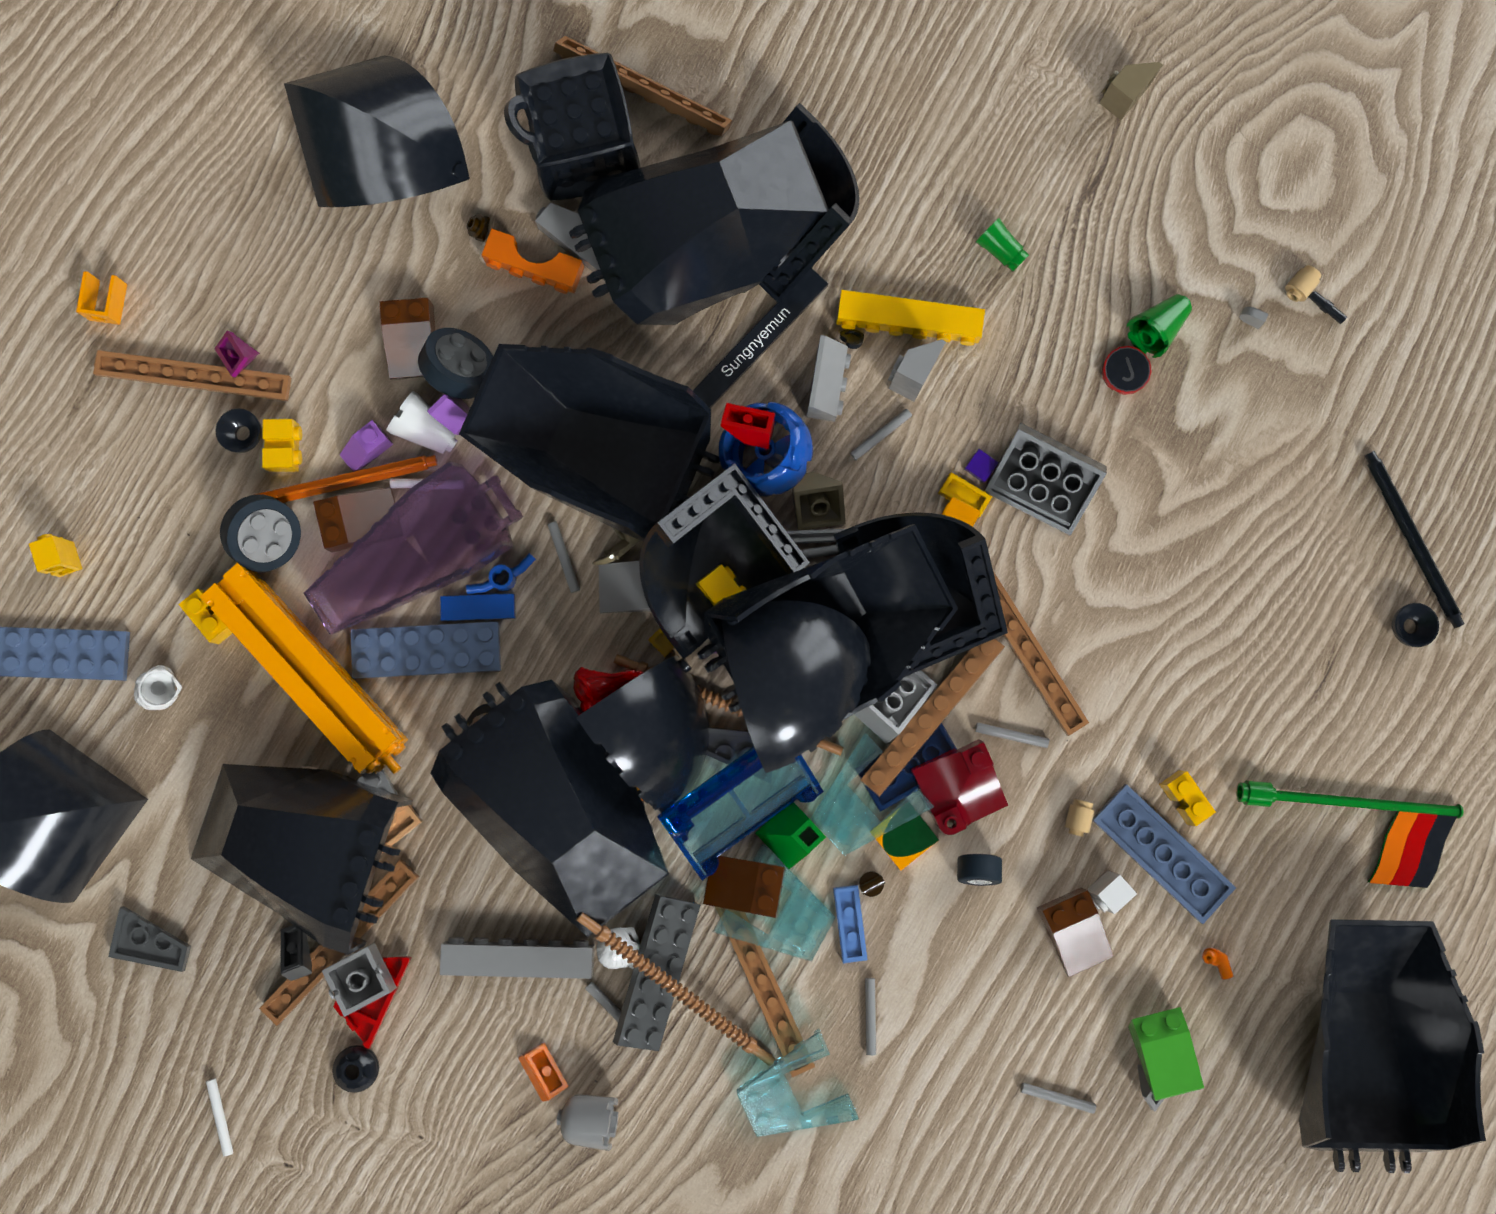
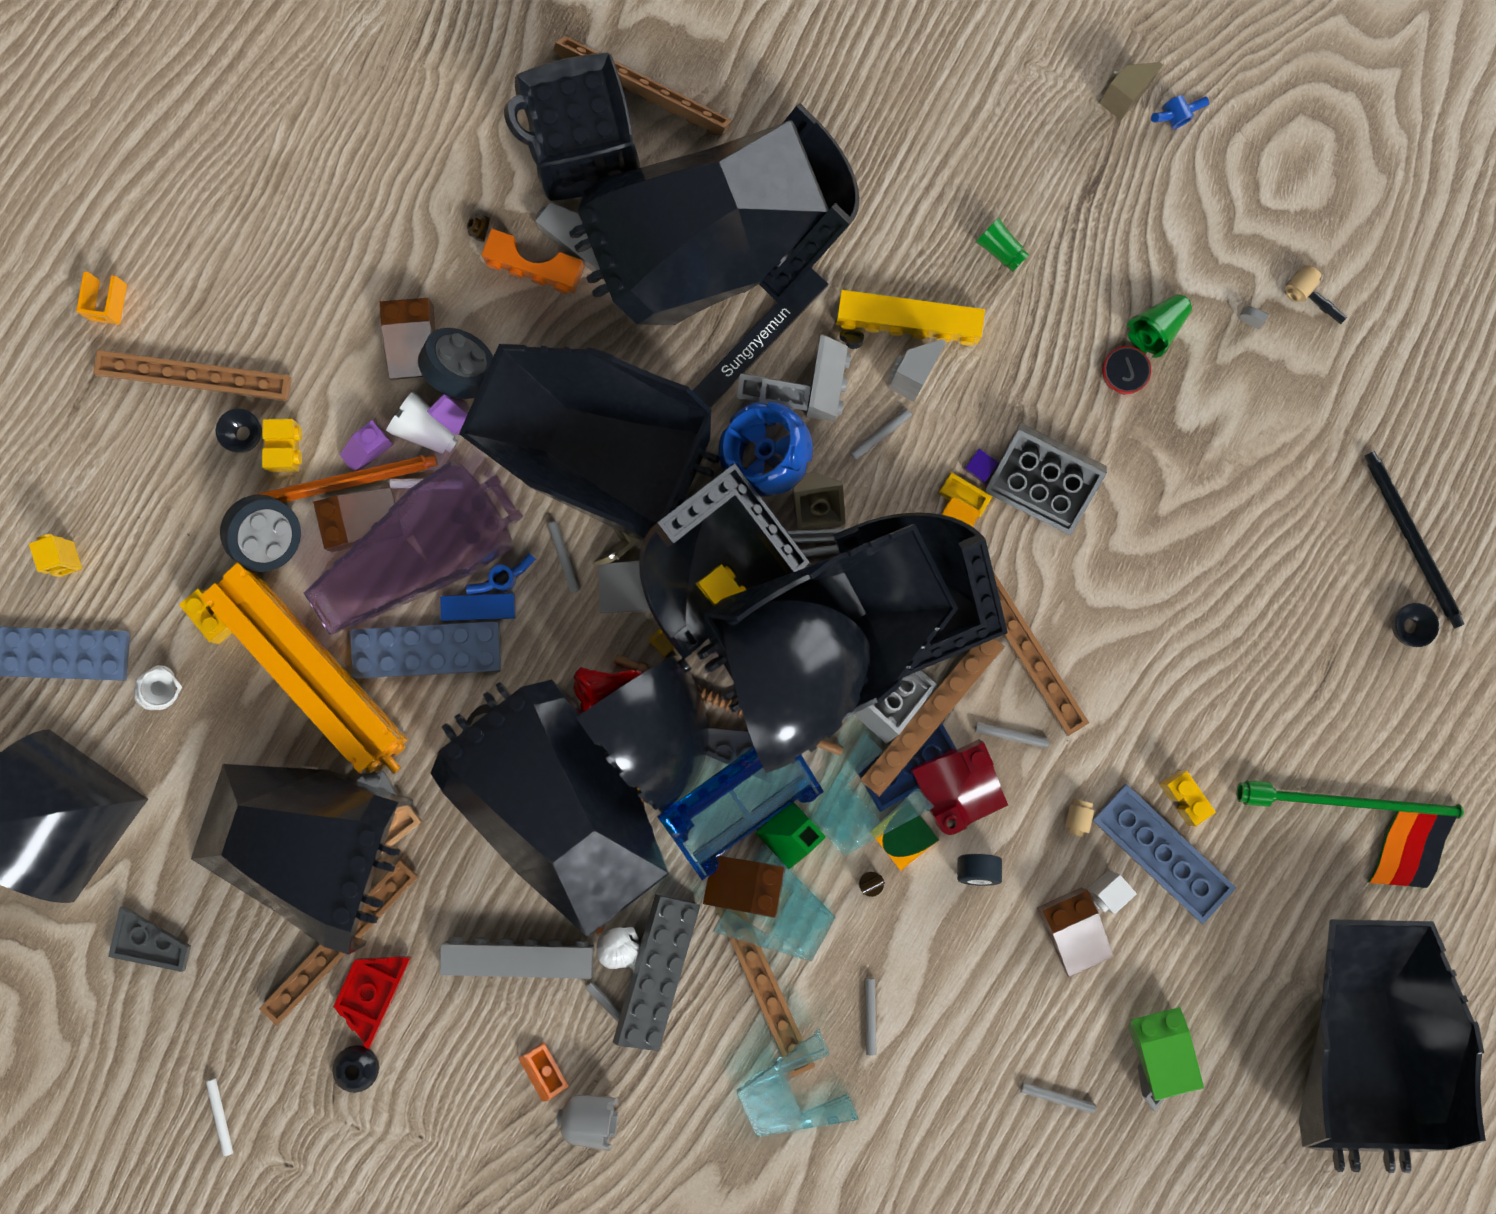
(235, 353): magenta slope -> none
(294, 953): dark grey slope -> none
(359, 979): light grey brick -> none
(374, 134): black panel -> none
(603, 934): medium nougat hose -> none
(749, 424): red slope -> none
(773, 390): none -> light grey slope
(850, 923): medium blue tile -> none
(1178, 112): none -> blue piece
(1218, 959): orange arm -> none

